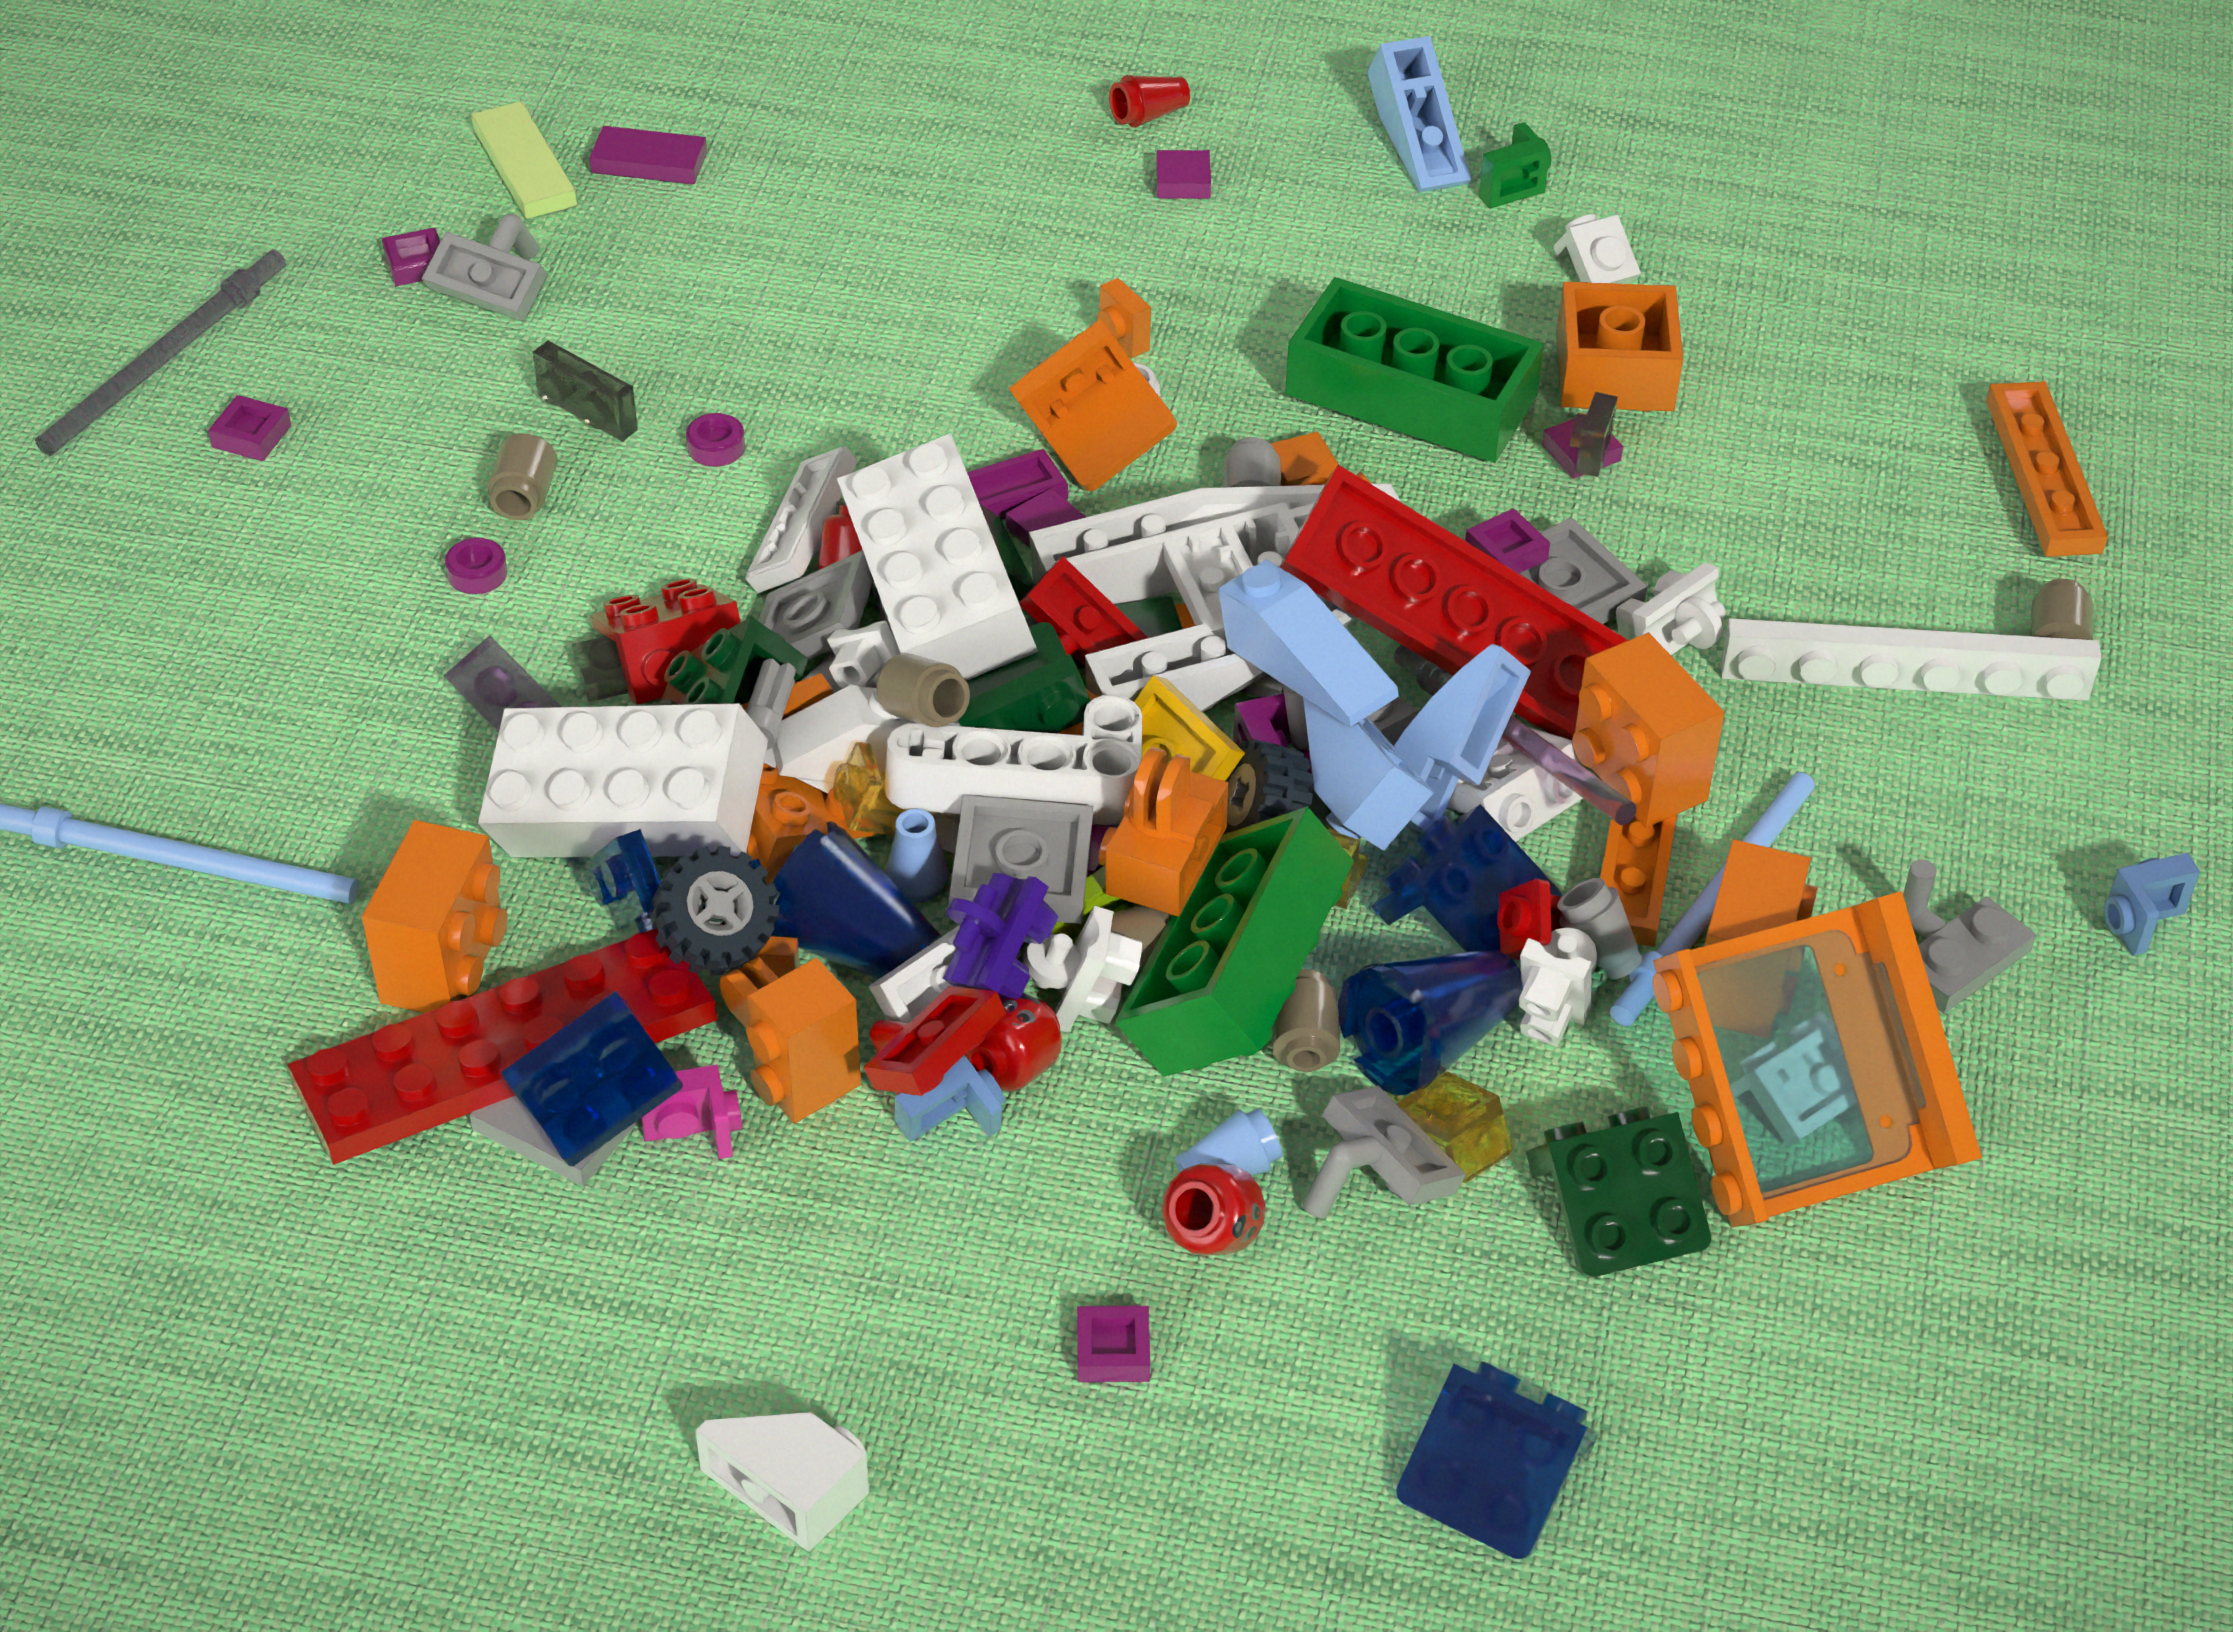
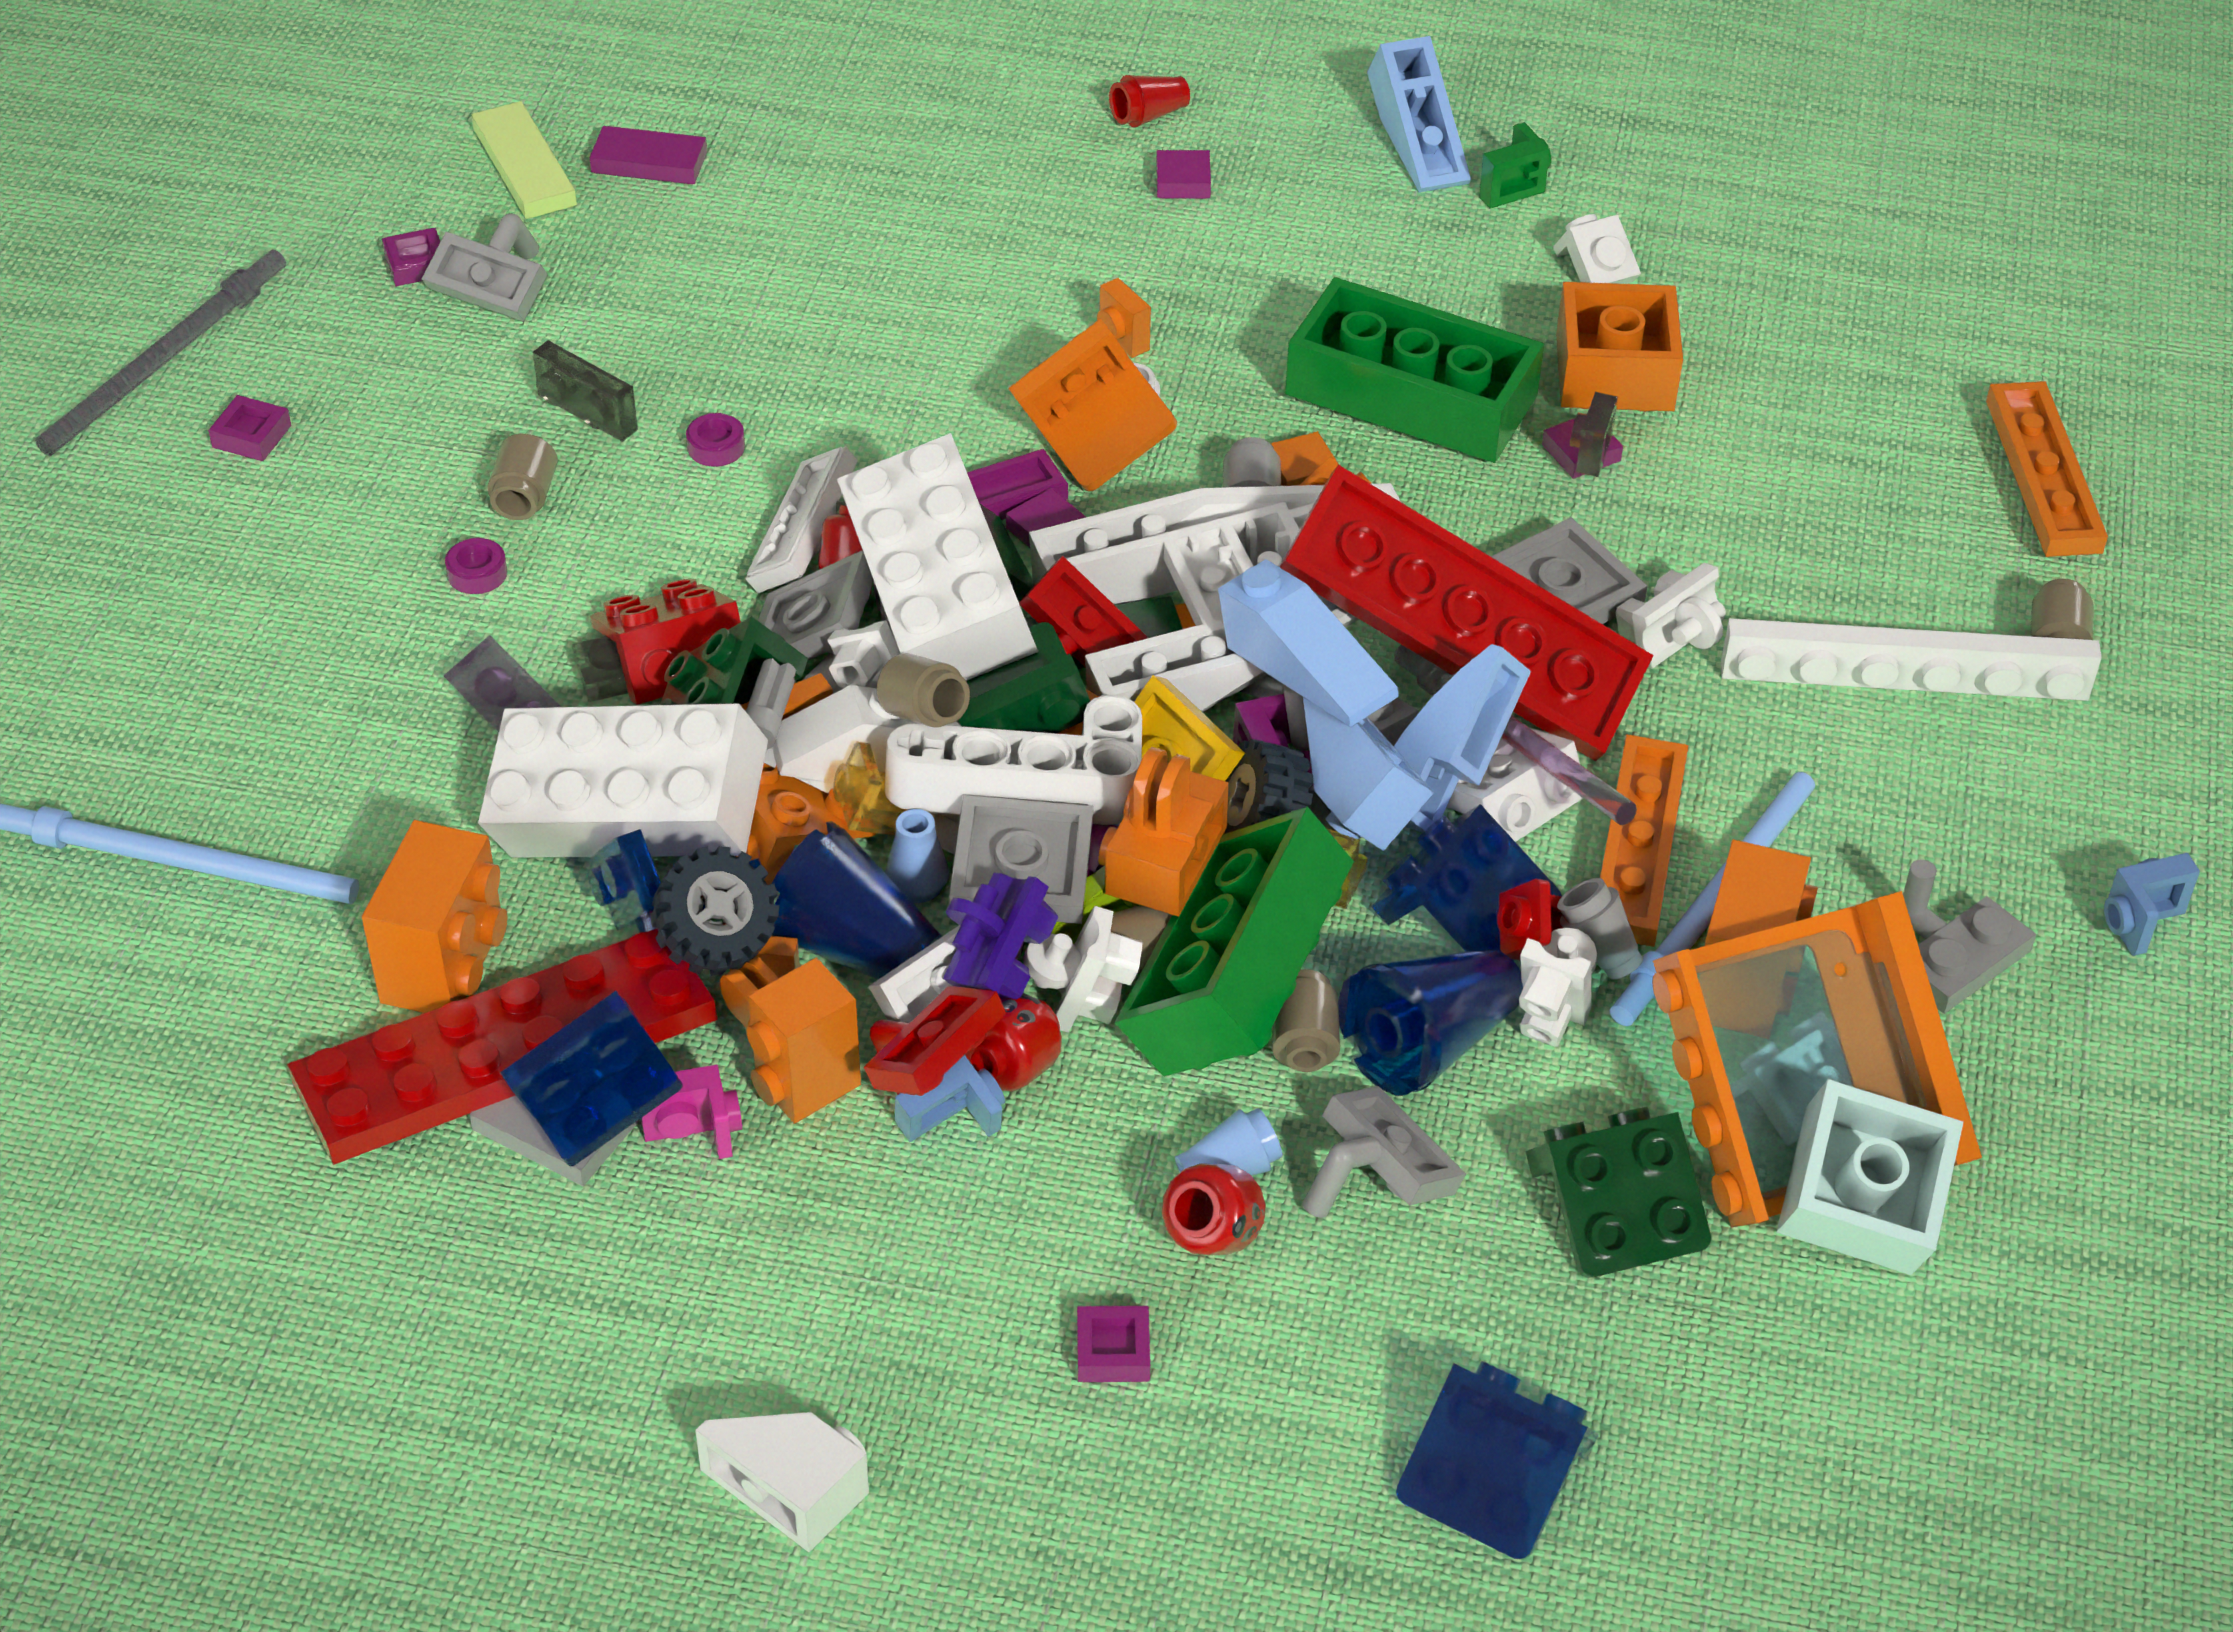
(1461, 1120): clear yellow bracket -> none
(1510, 541): magenta tile -> none
(1647, 728): orange brick -> none
(1870, 1177): none -> light aqua brick

